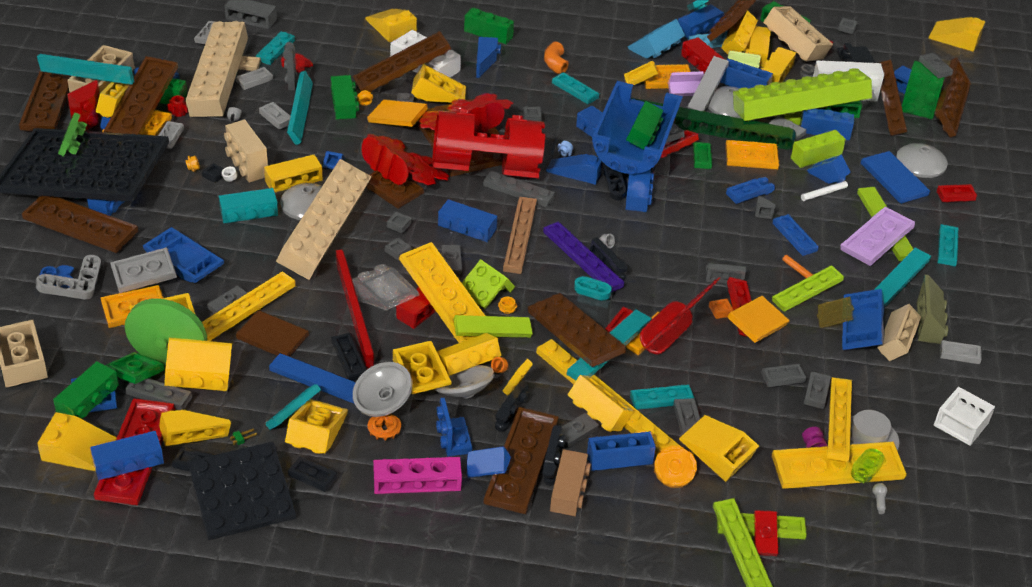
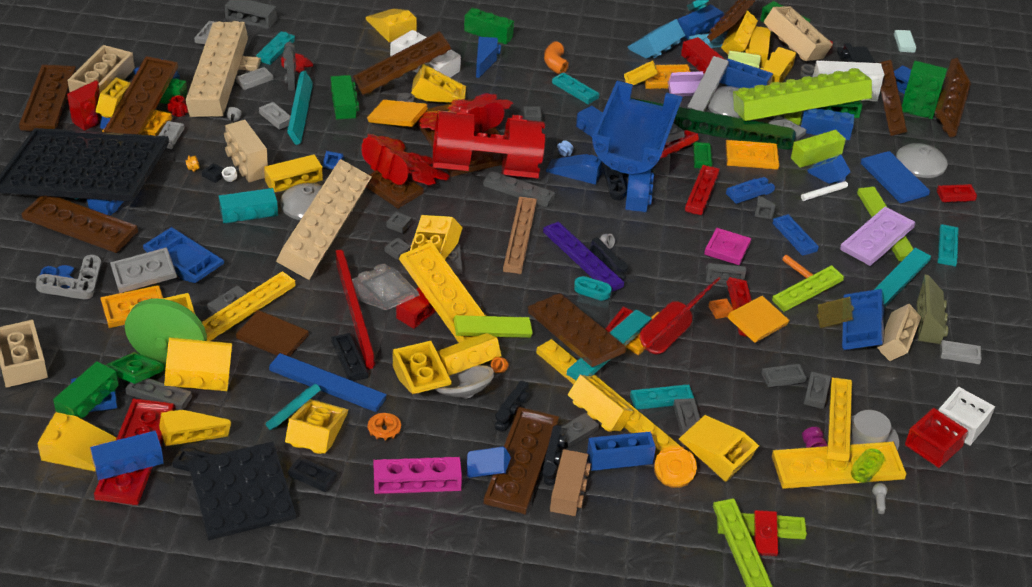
(74, 128): bright green plate -> none
(86, 69): teal tile -> none
(239, 439): piece -> none
(365, 97): light orange plate -> none
(382, 389): light grey dish -> none
(440, 230): none -> yellow slope
(454, 432): blue bracket -> none
(467, 220): blue brick -> none
(485, 283): lime bracket -> none
(507, 305): light orange plate -> none
(517, 377): yellow tile -> none
(645, 125): green brick -> none
(702, 190): none -> red plate
(727, 246): none -> dark pink plate
(847, 26): dark grey plate -> none
(905, 41): none -> light aqua tile
(934, 440): none -> red piece
(935, 65): dark grey plate -> none
(958, 32): yellow slope -> none

